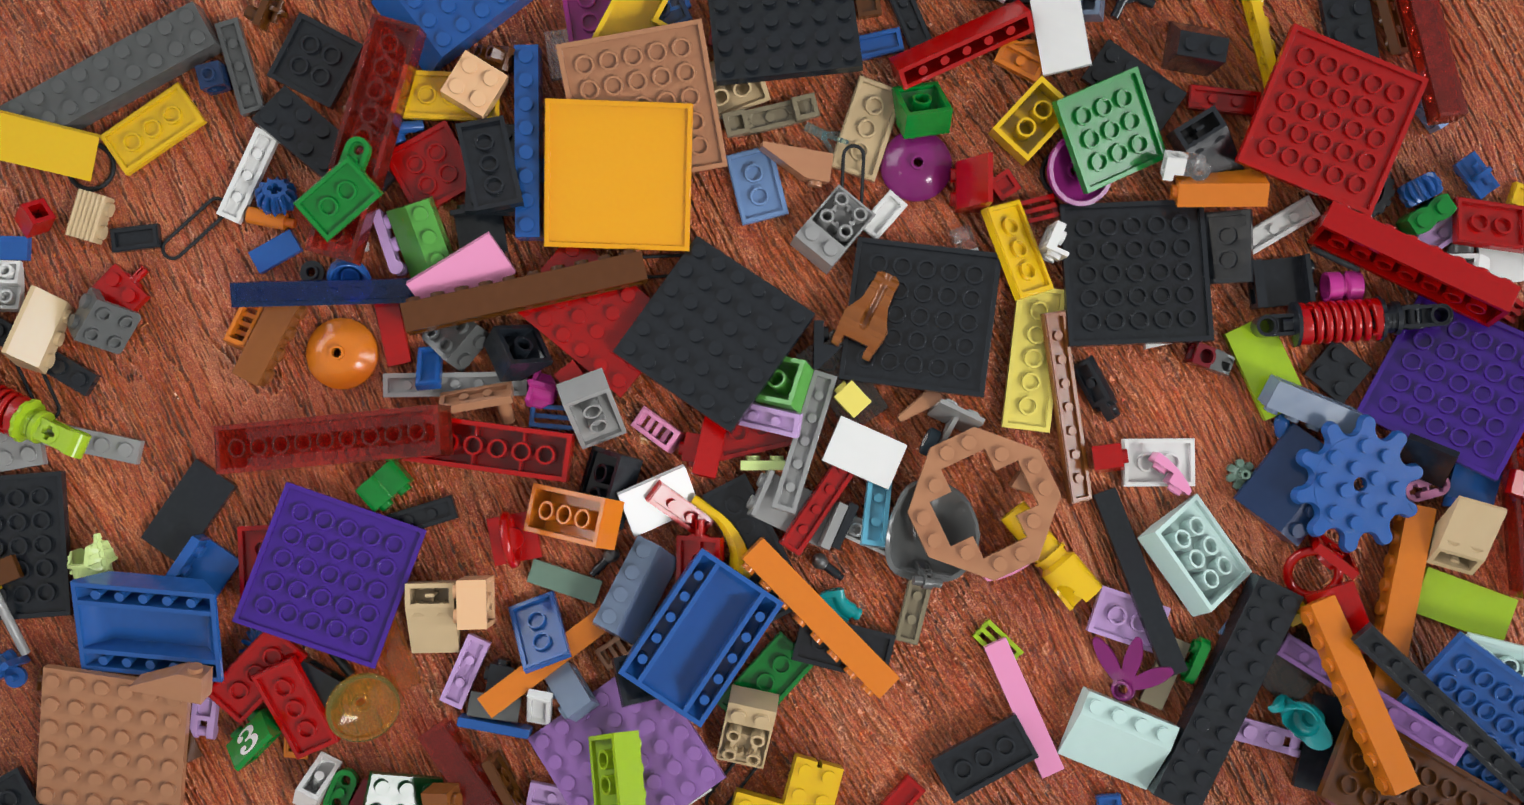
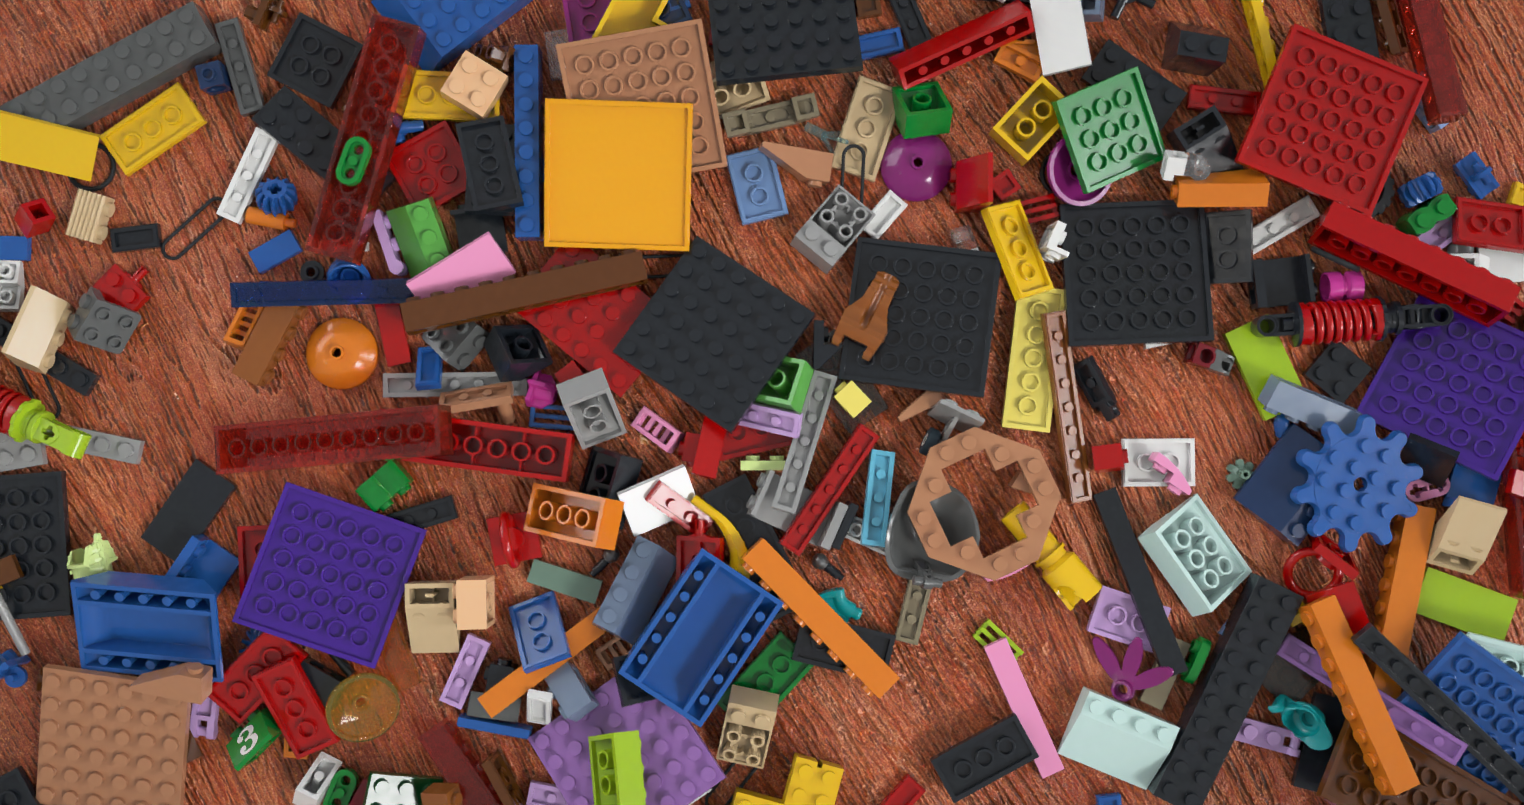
(338, 198): green tile -> none
(864, 452): white tile -> none

